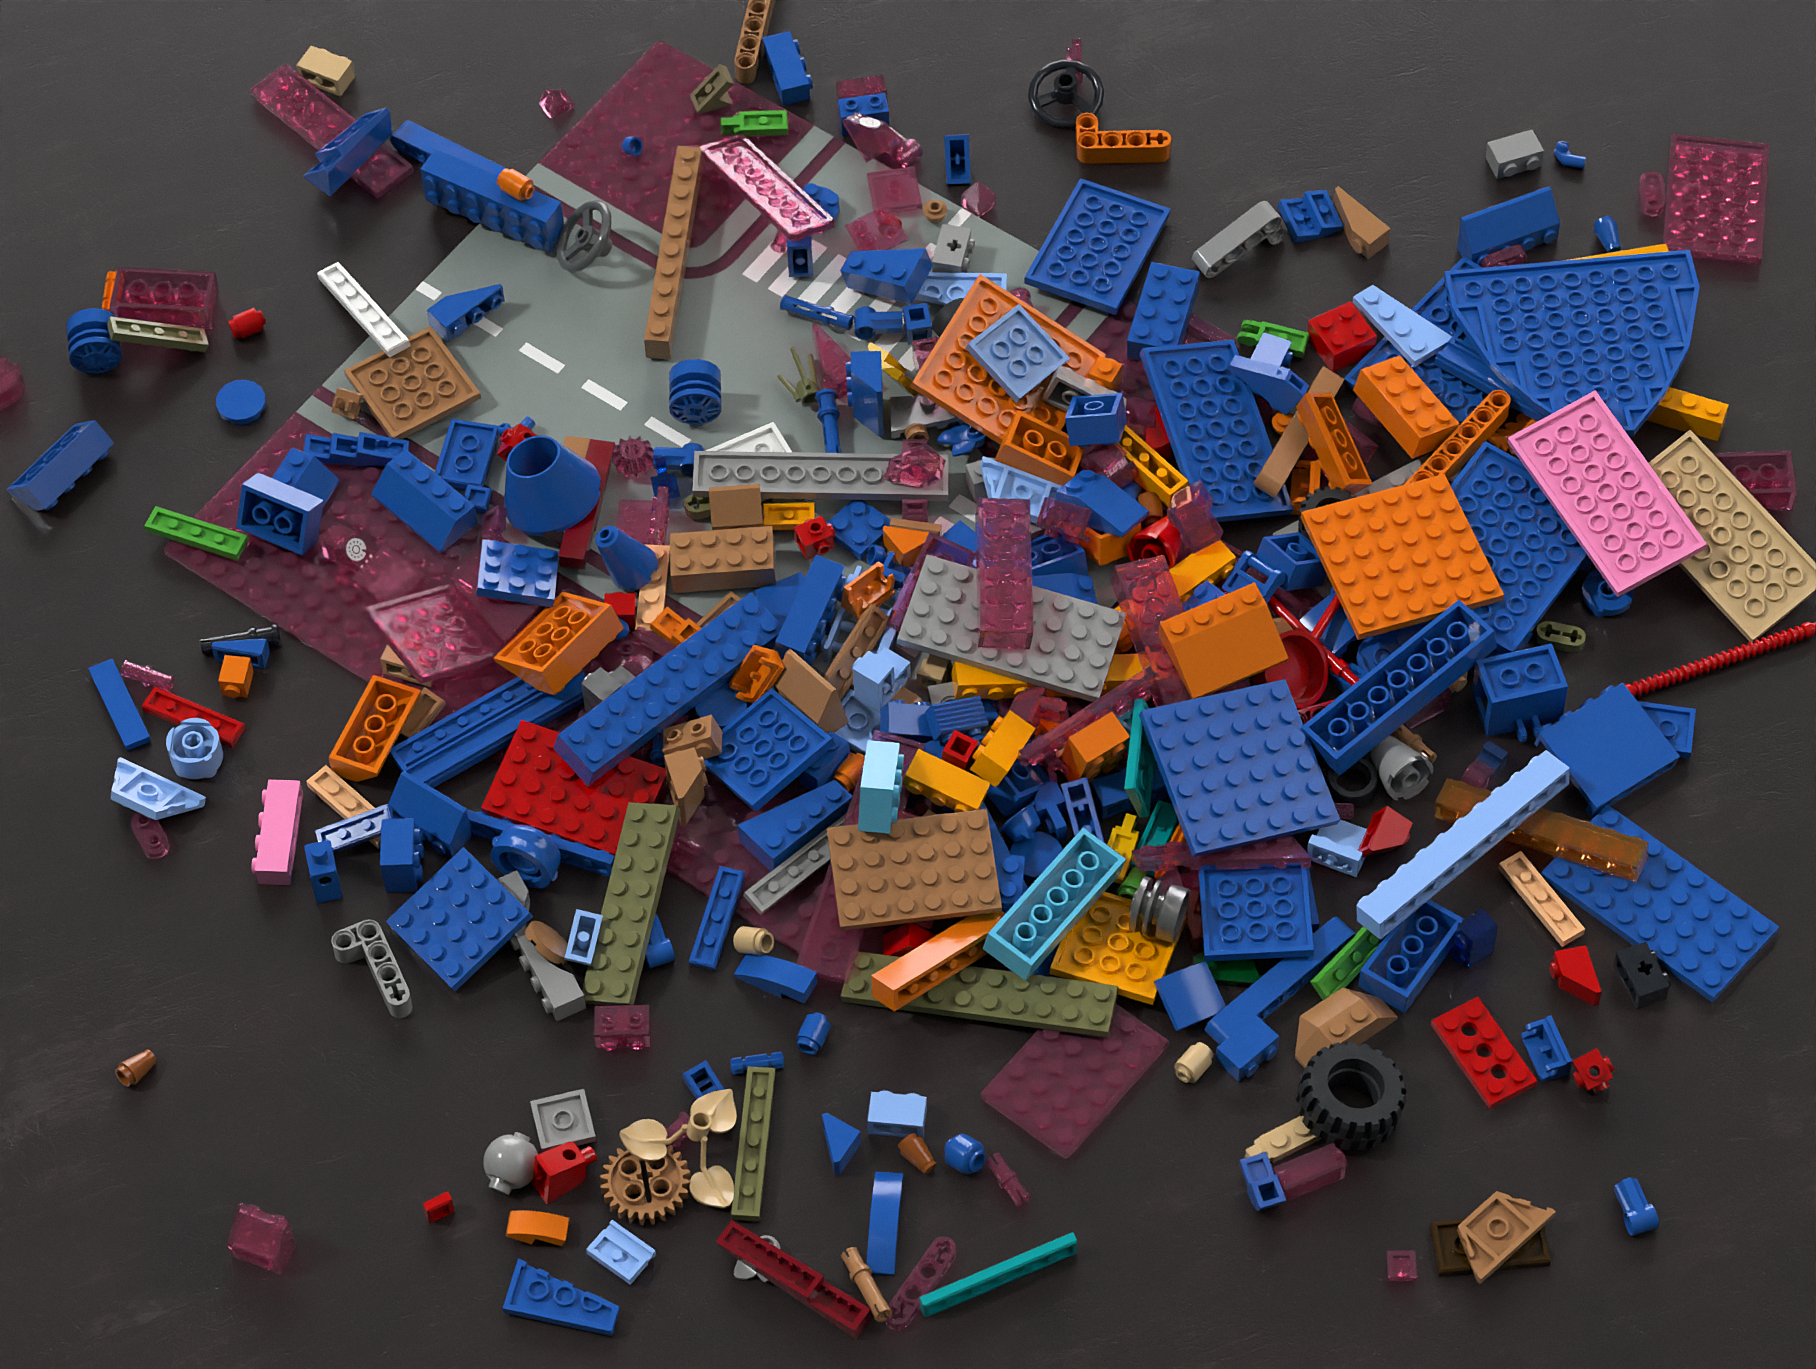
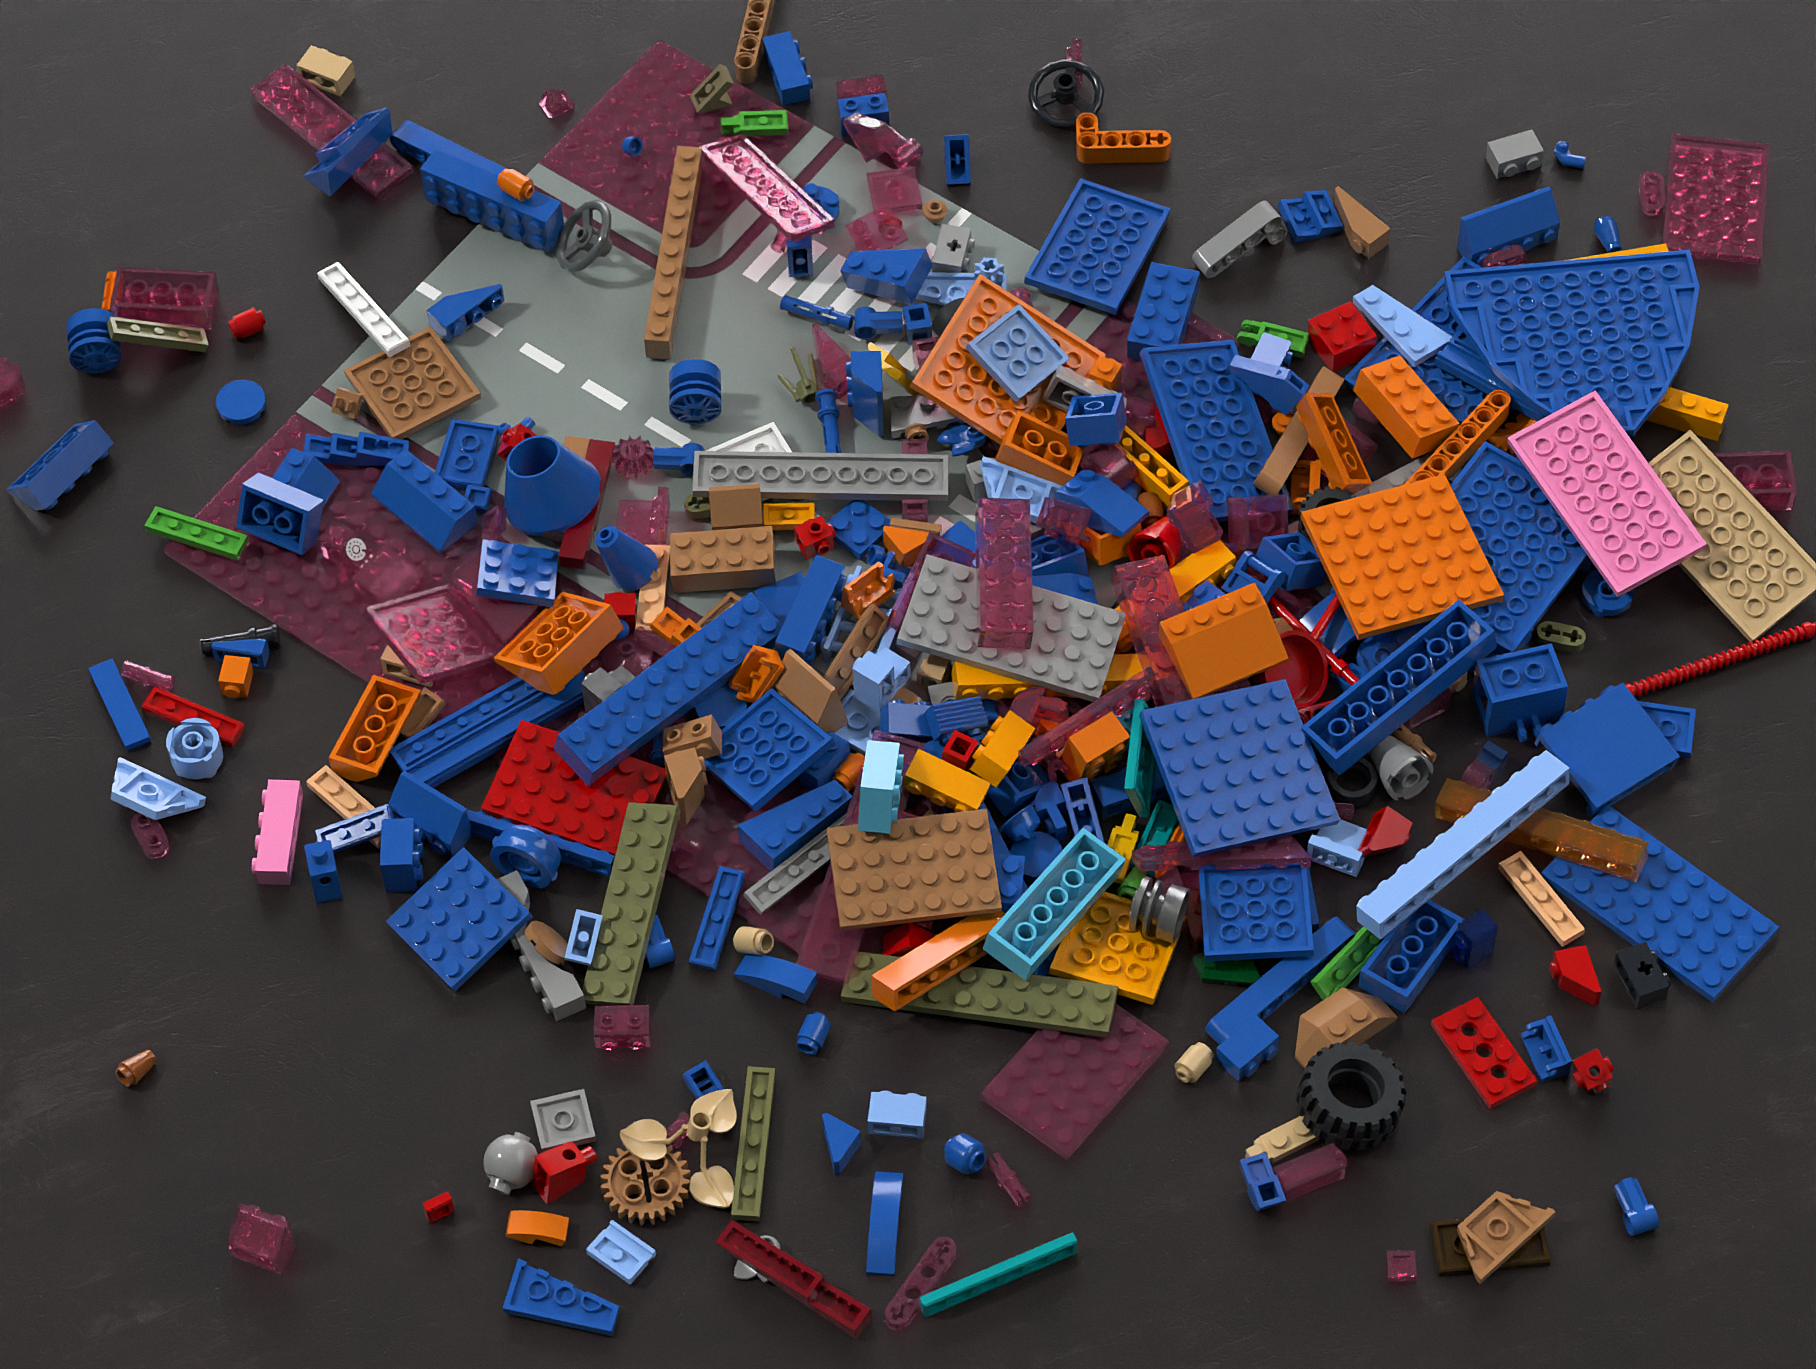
(381, 969): light grey beam -> none
(664, 479): clear blue plate -> none
(761, 1060): blue axle -> none
(861, 1275): medium nougat pin -> none
(916, 467): clear pink slope -> none
(917, 1153): dark orange cone -> none
(978, 199): clear pink slope -> none
(990, 269): none -> light blue gear
(1190, 995): blue slope -> none
(1254, 518): none -> clear pink brick

